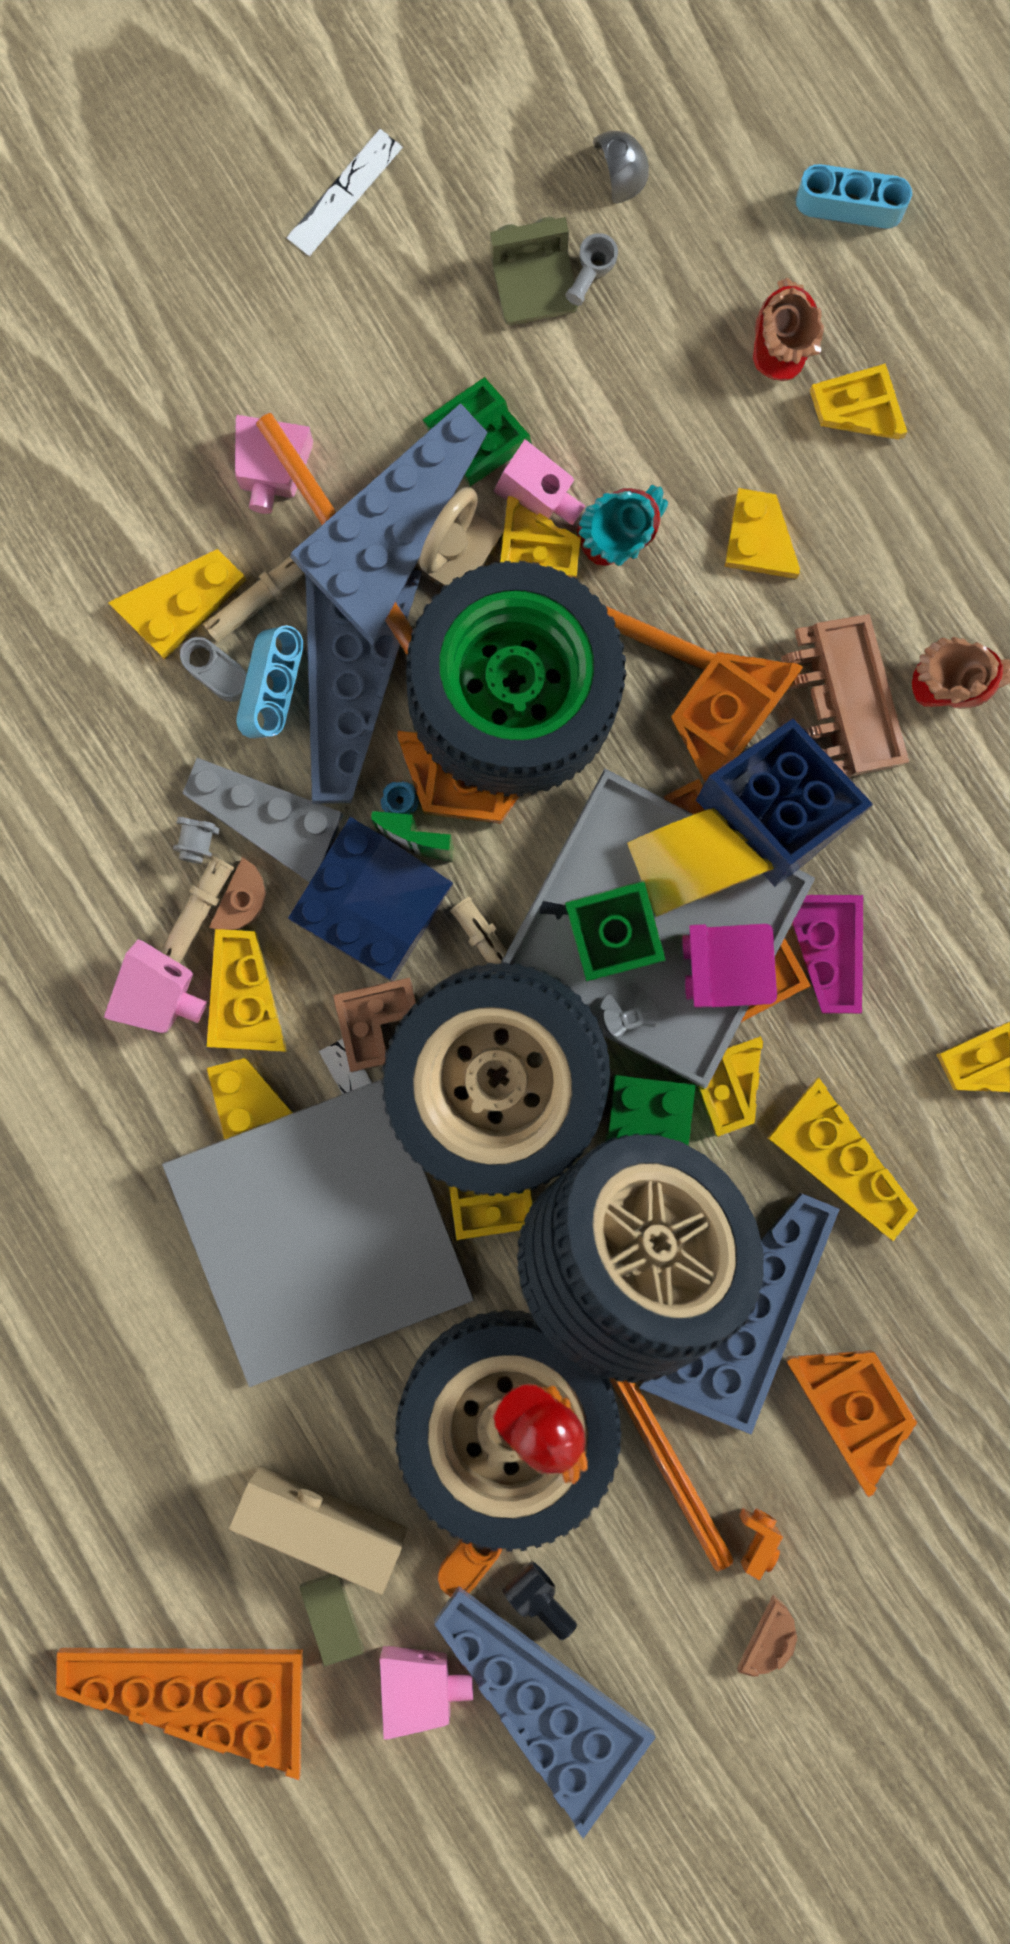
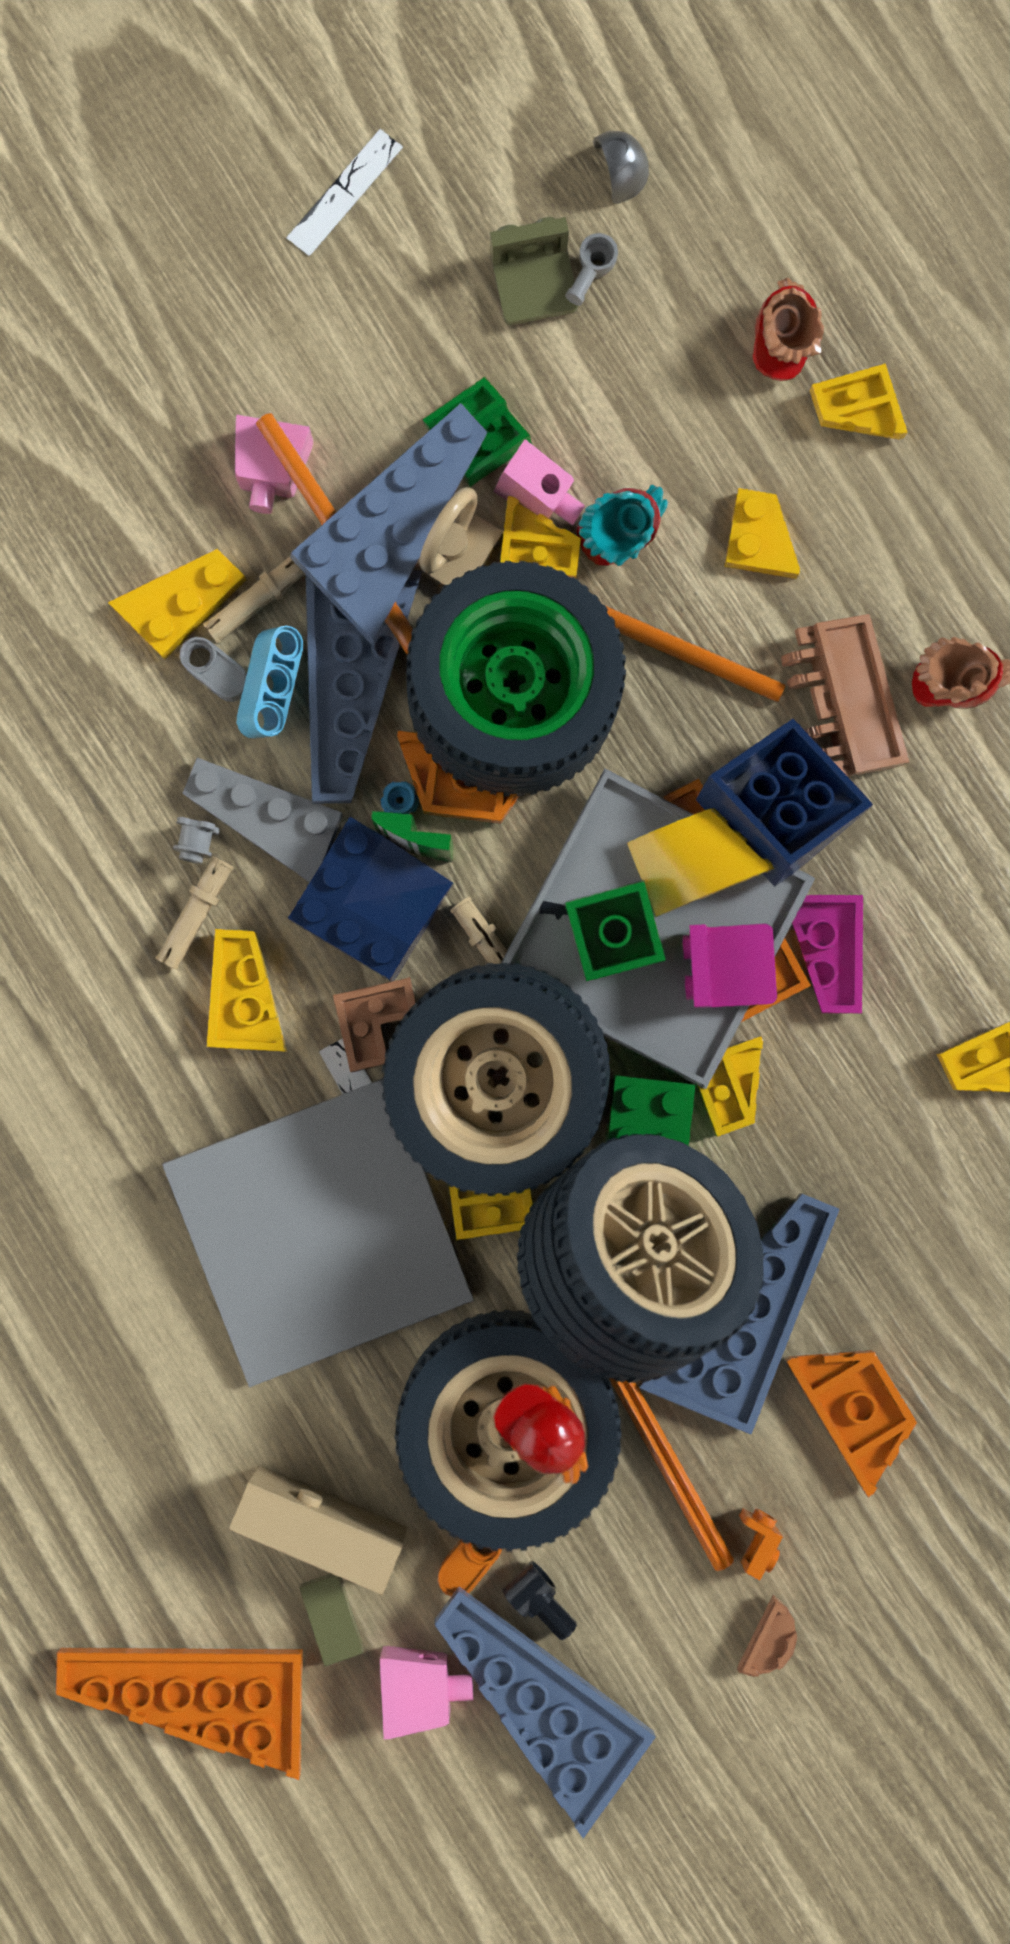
(152, 991): bright pink torso -> none
(242, 899): nougat plate -> none
(243, 1097): yellow wing -> none
(617, 1021): light grey piece -> none
(730, 707): orange wing -> none
(831, 1149): yellow wing -> none
(868, 186): medium azure beam -> none

